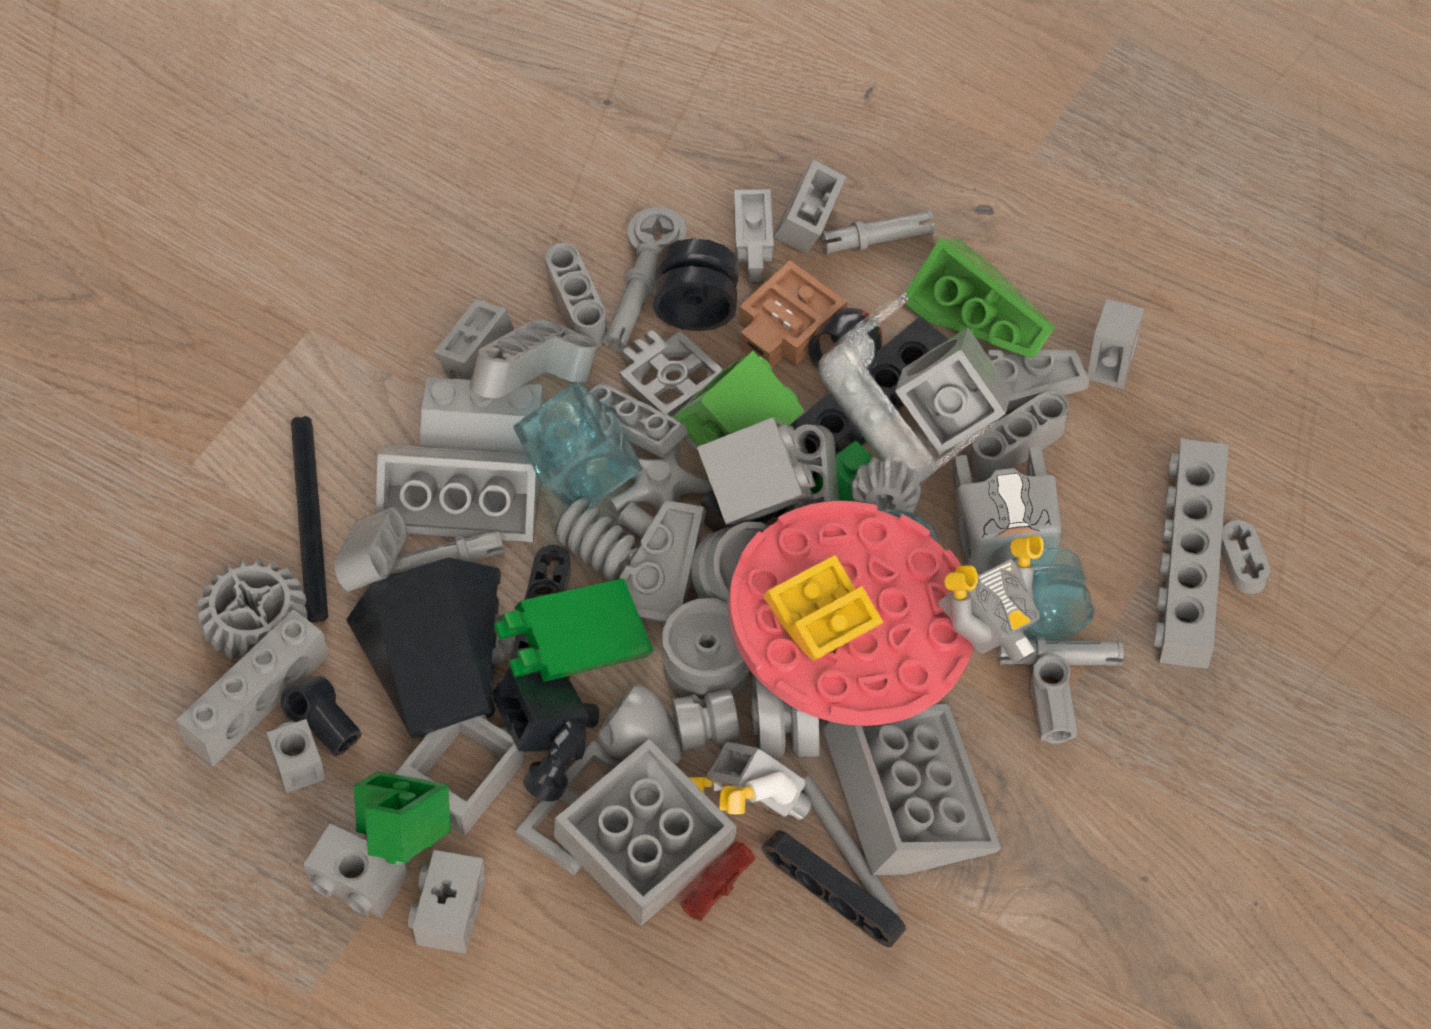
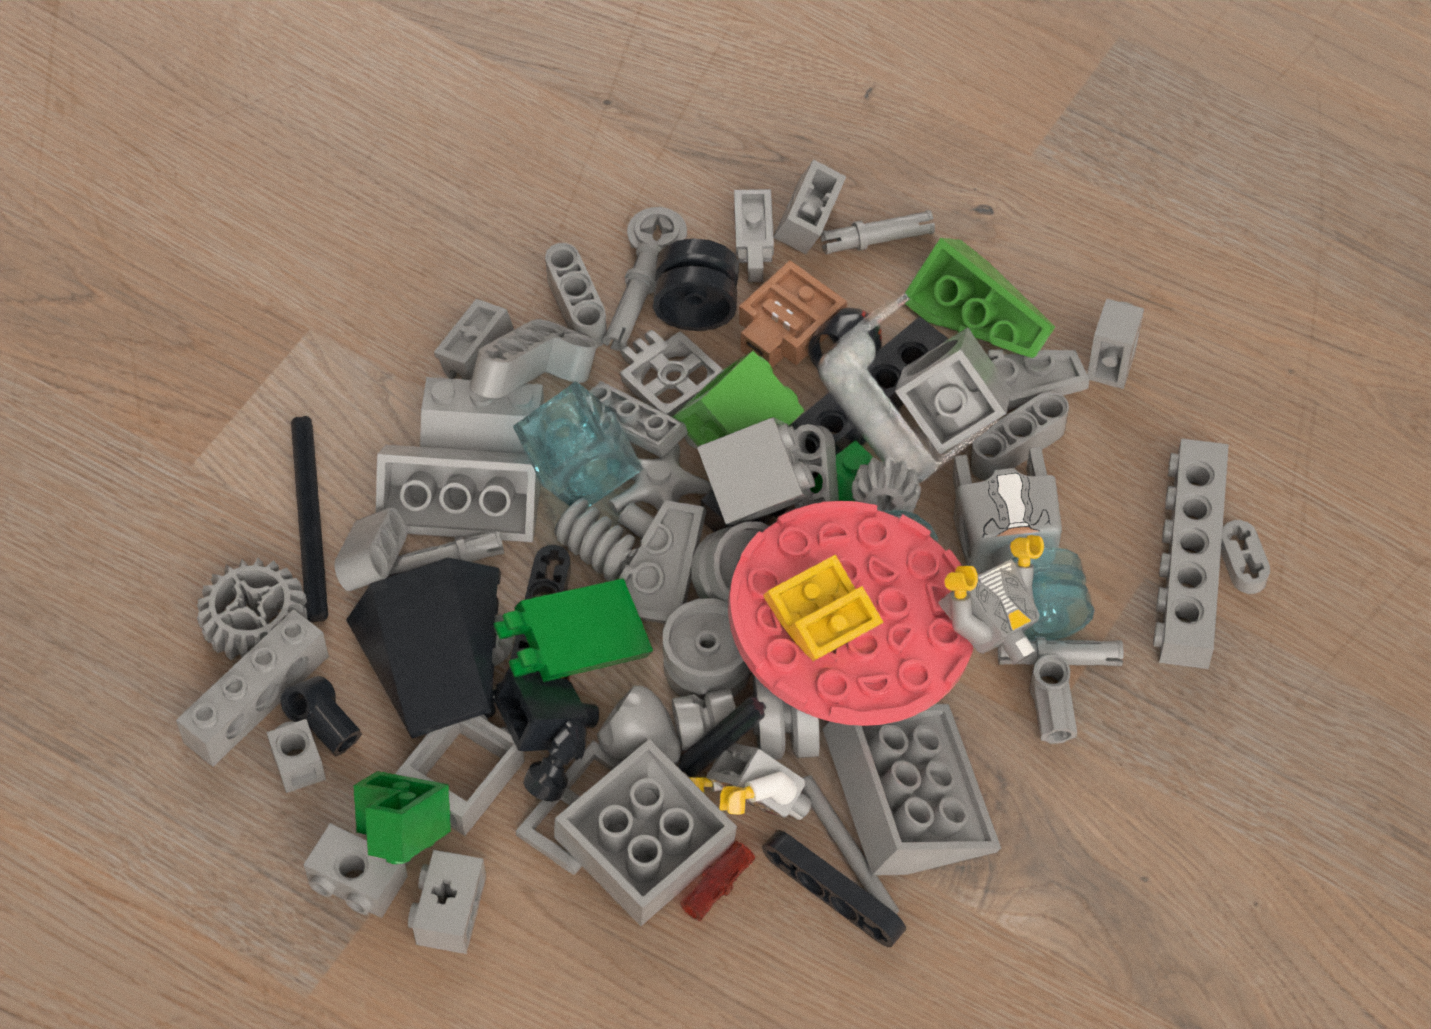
(722, 736): none -> black axle

